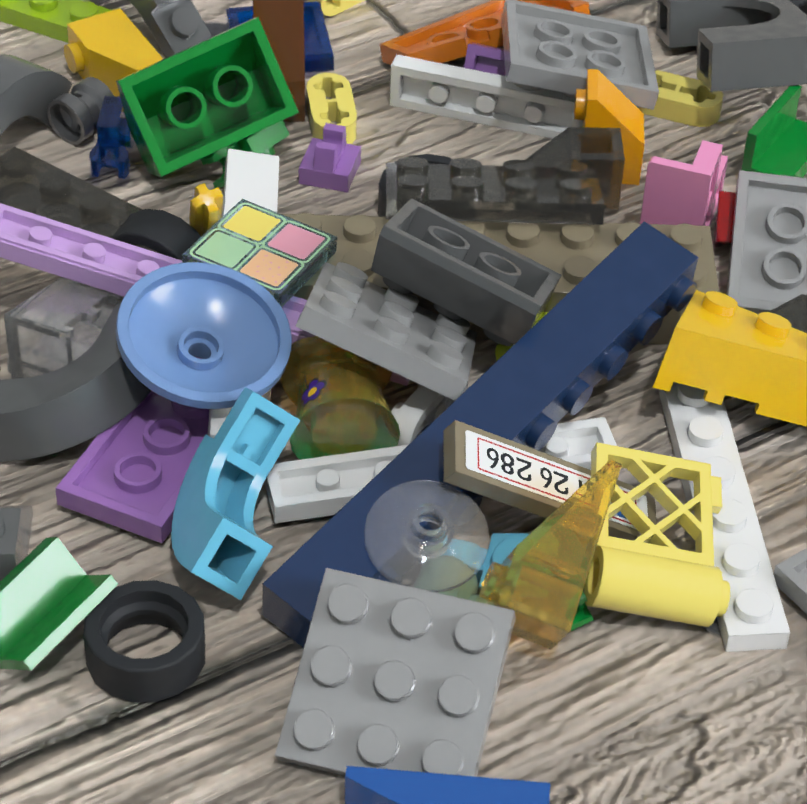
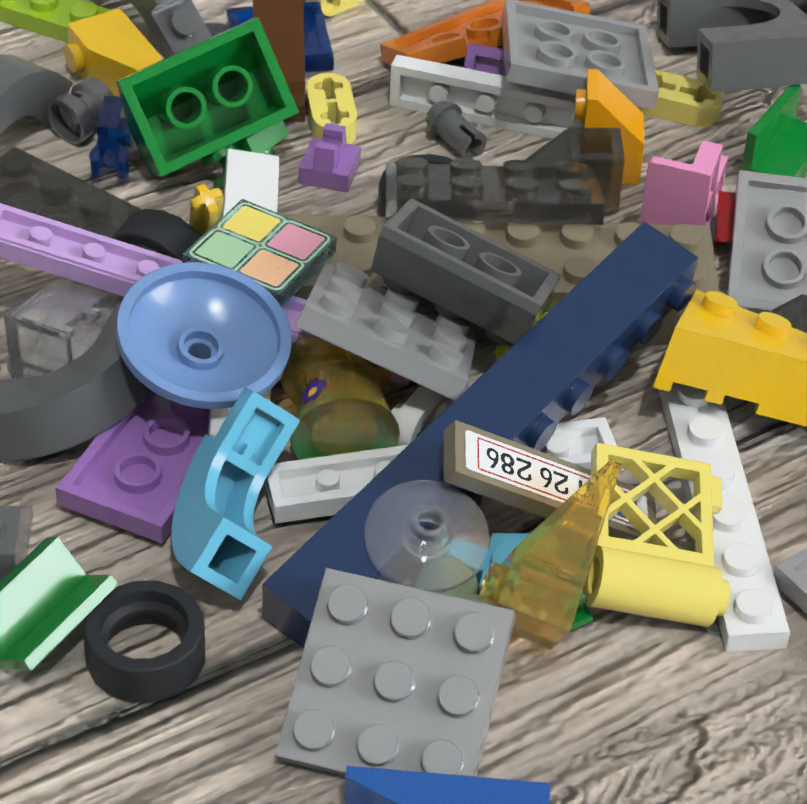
(447, 122): none -> dark grey pin

